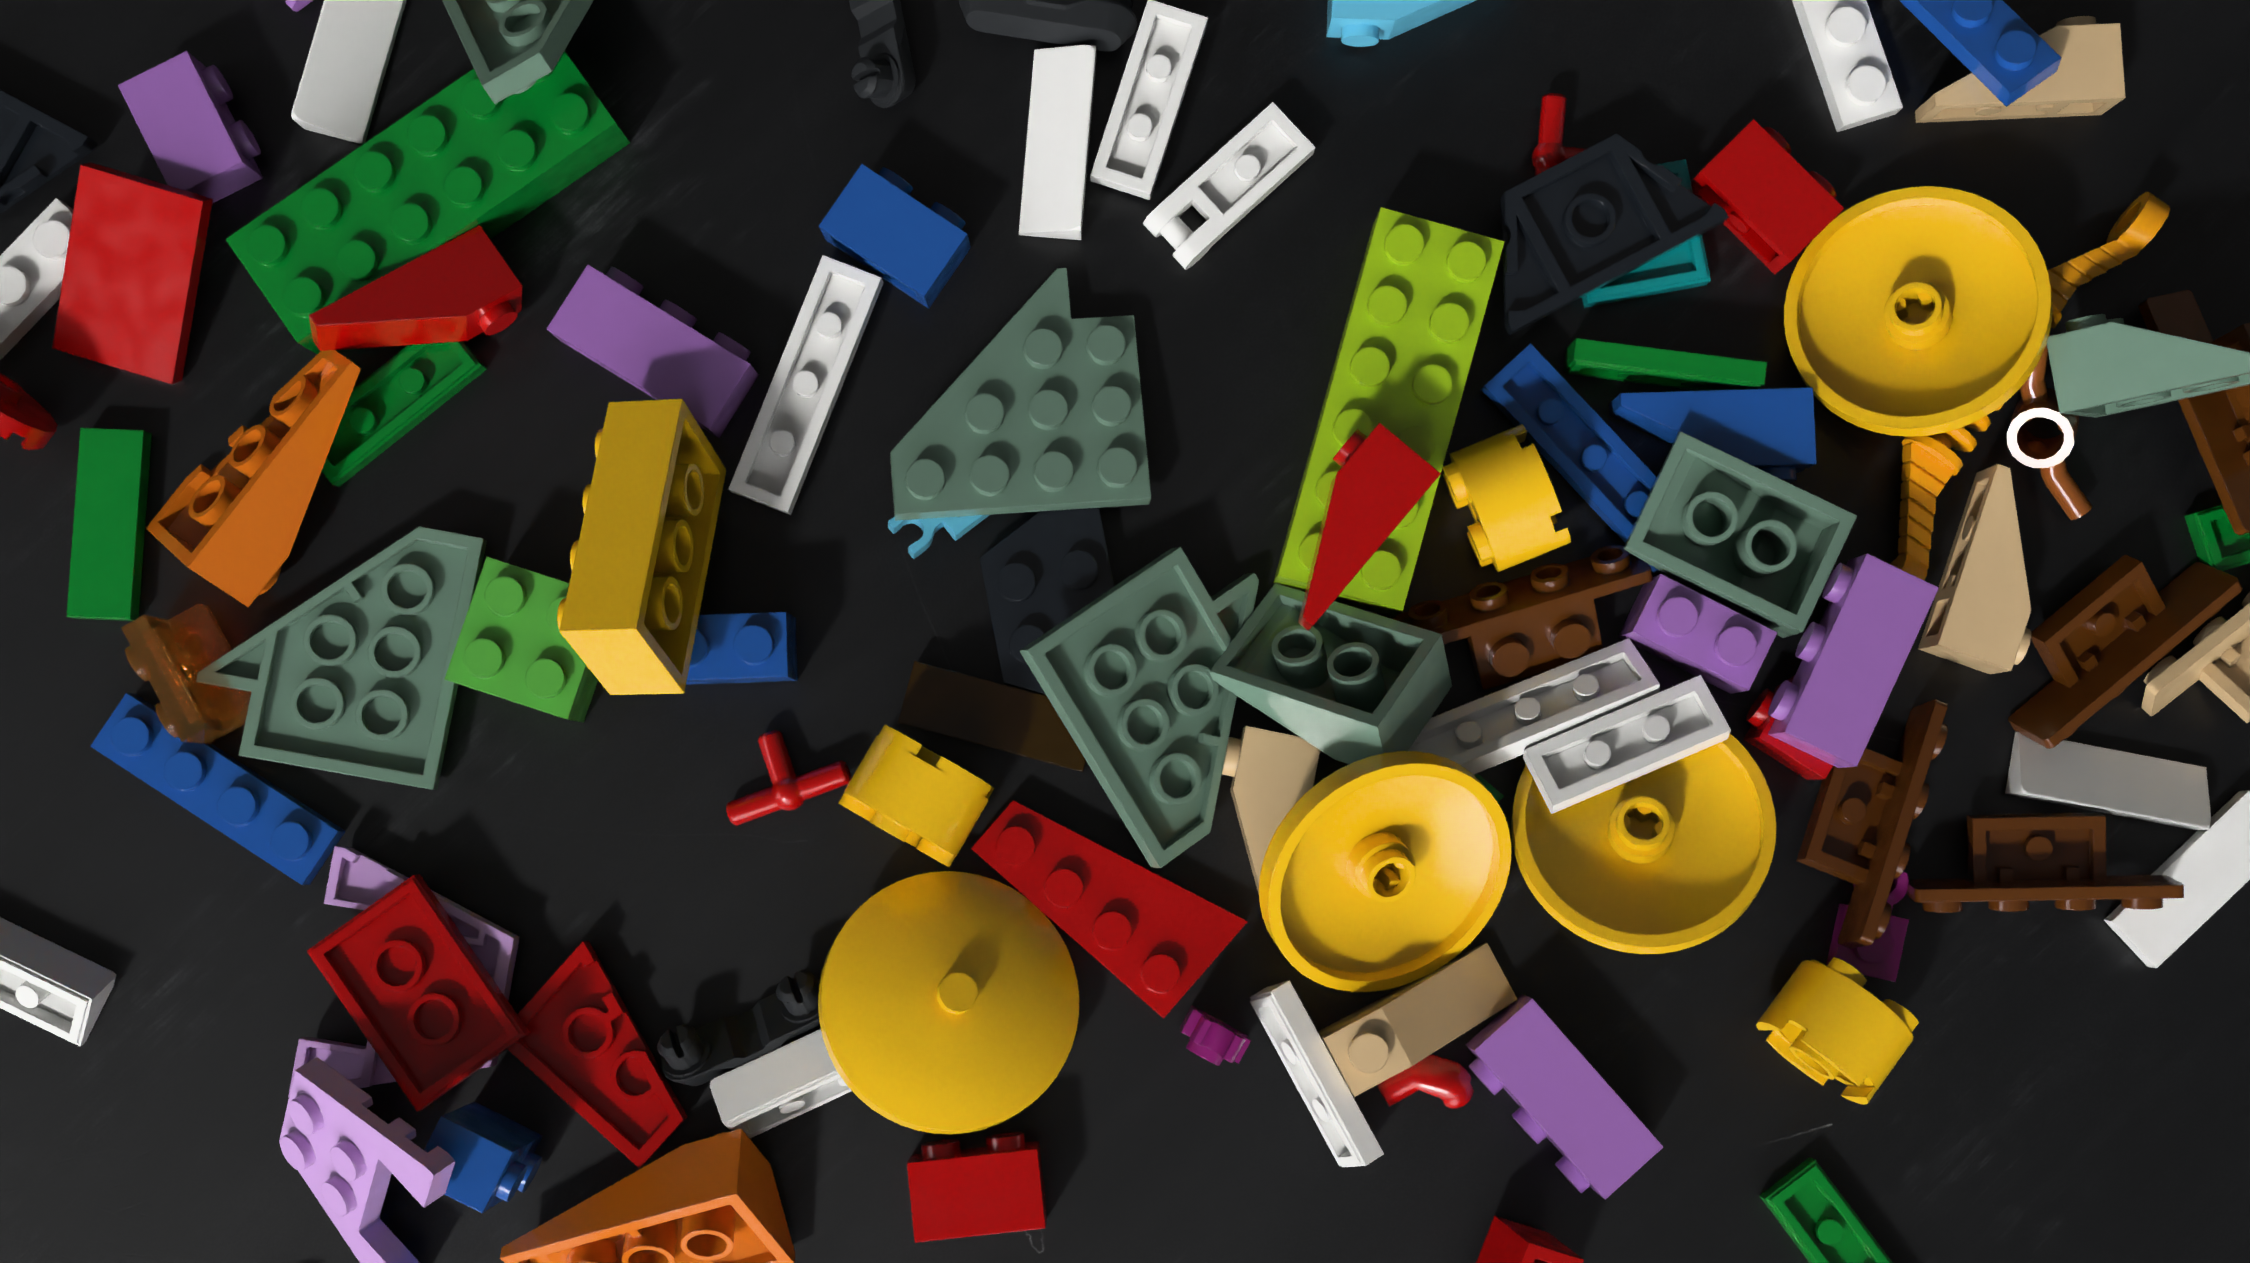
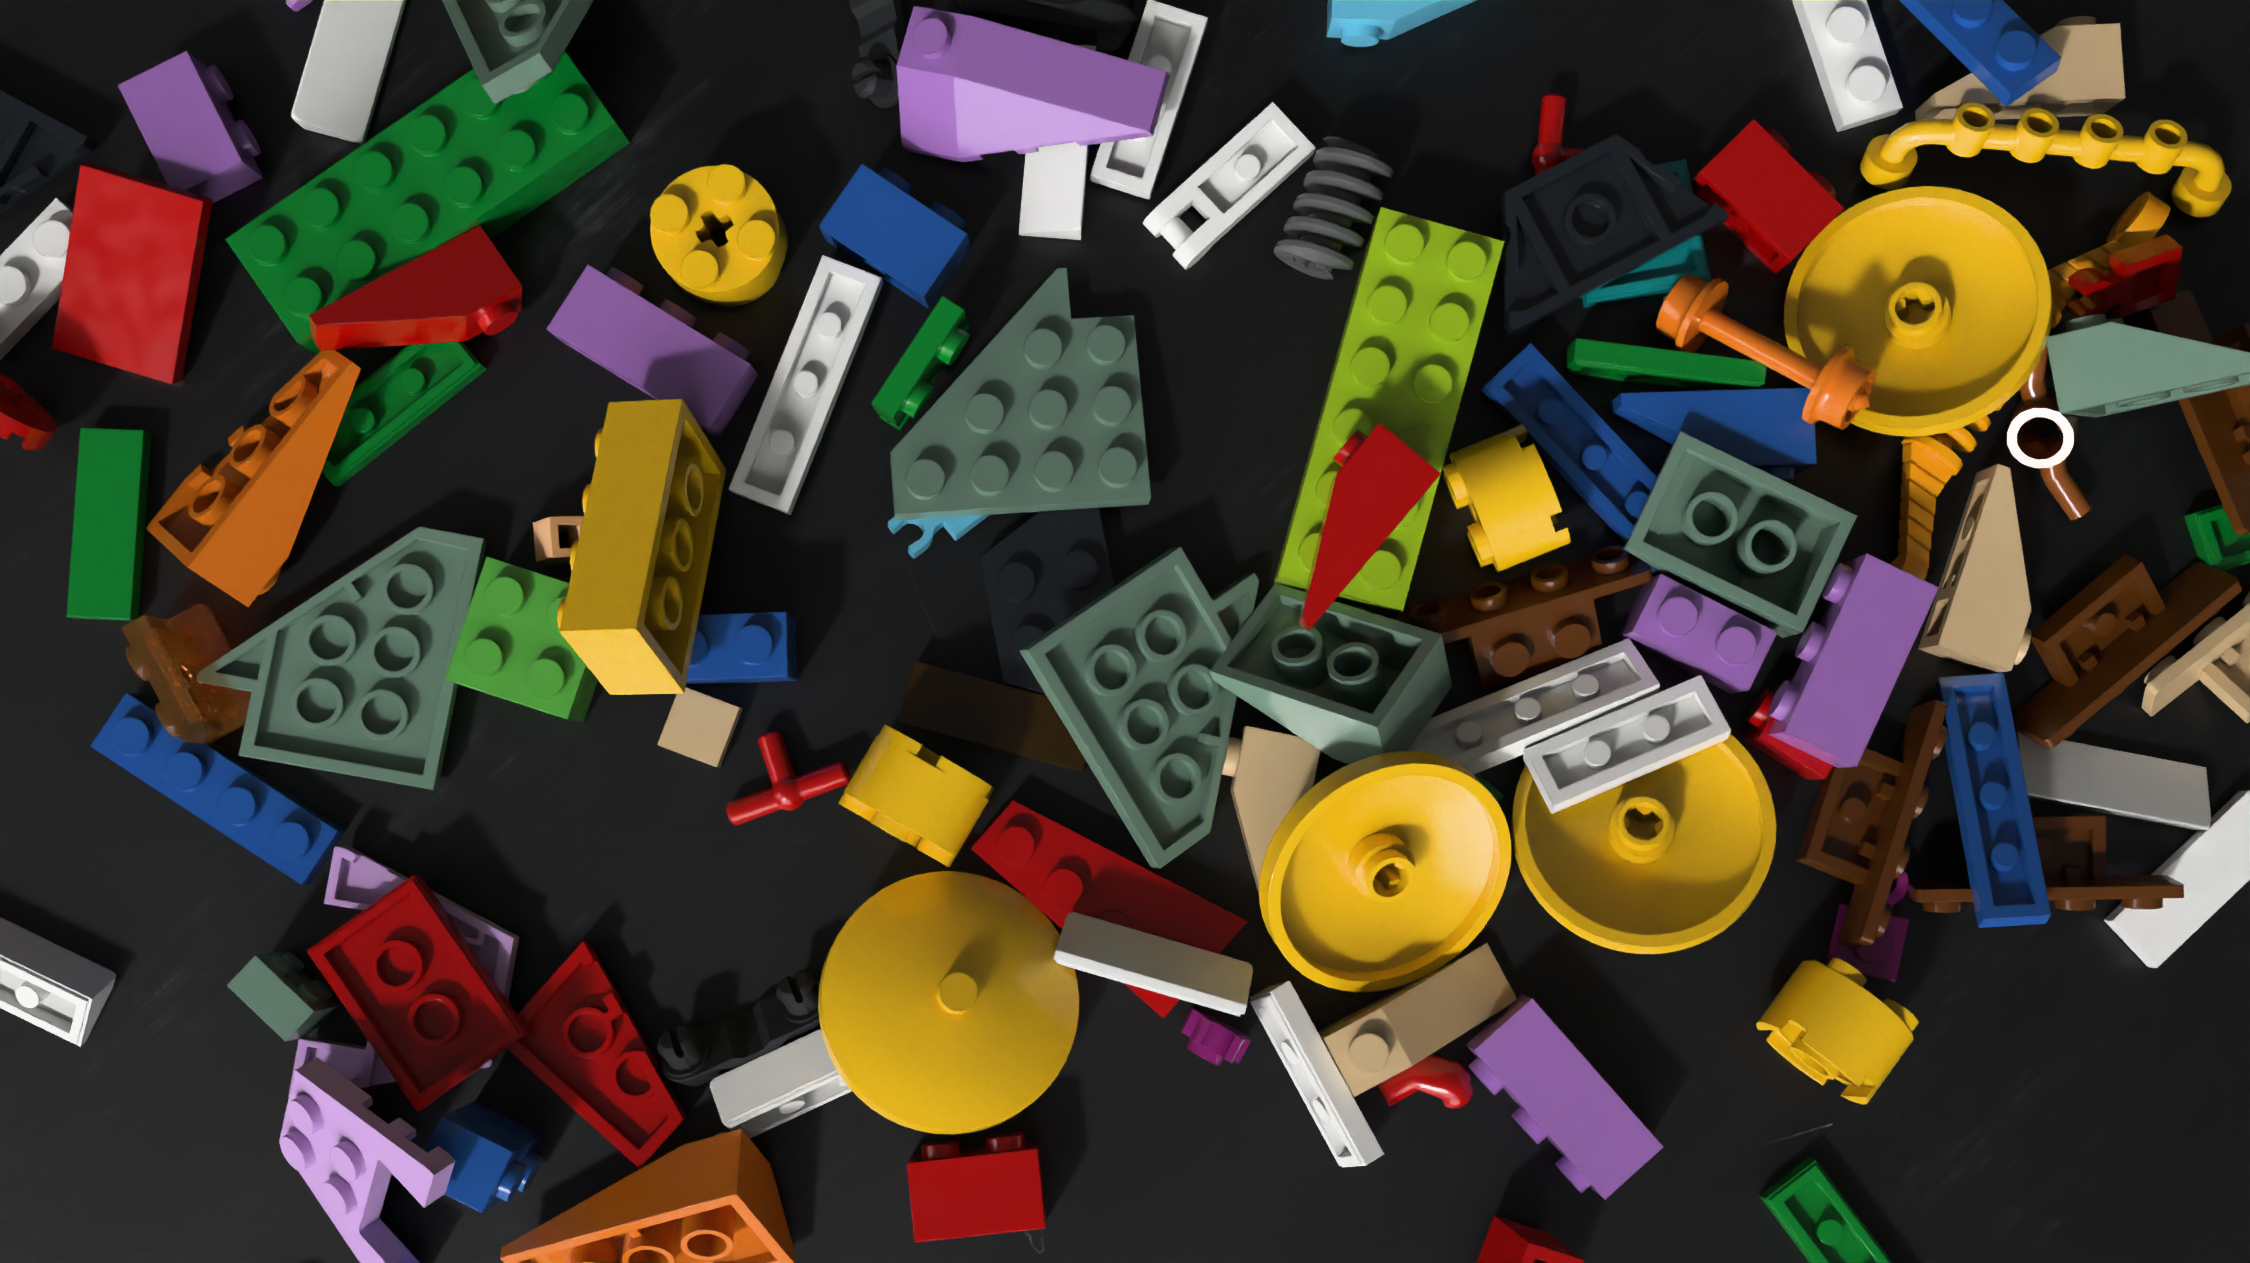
(284, 994): none -> sand green piece
(547, 538): none -> light nougat piece
(684, 230): none -> yellow brick
(700, 727): none -> tan tile
(912, 379): none -> green plate
(999, 89): none -> medium lavender wedge
(1154, 963): none -> white slope
(1331, 208): none -> dark grey piece
(1836, 390): none -> orange piece
(1992, 802): none -> blue plate
(2133, 282): none -> red plate
(2197, 192): none -> yellow bar

